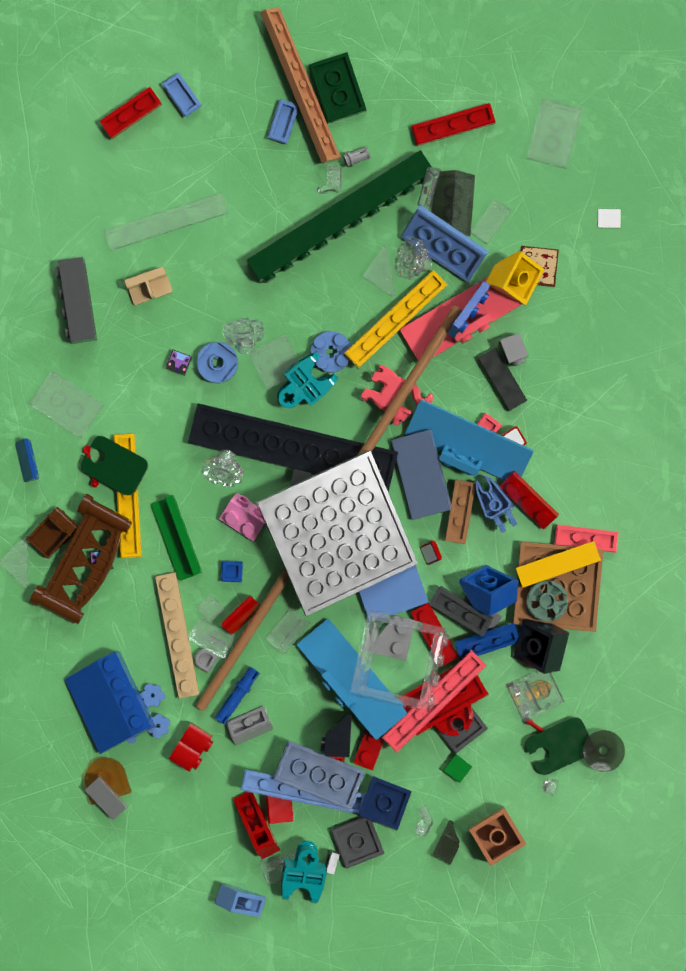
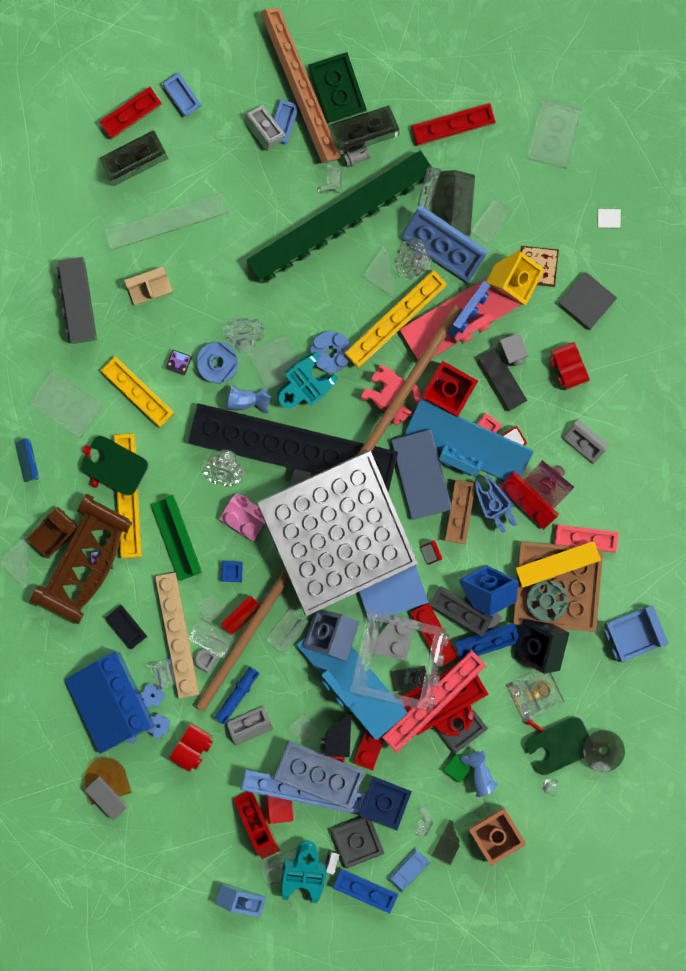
(126, 627): none -> black tile
(133, 158): none -> clear smoke slope
(137, 392): none -> yellow tile
(162, 673): none -> clear tile
(245, 399): none -> medium blue animal
(264, 127): none -> light grey slope
(302, 728): none -> clear tile
(331, 634): none -> sand blue slope
(365, 129): none -> clear smoke slope
(365, 891): none -> blue plate
(408, 678): none -> clear smoke slope
(408, 870): none -> medium blue tile
(450, 388): none -> red slope
(483, 779): none -> medium blue animal
(549, 483): none -> clear pink tile
(570, 366): none -> red brick
(586, 441): none -> light grey slope
(587, 300): none -> dark grey tile
(635, 634): none -> medium blue panel

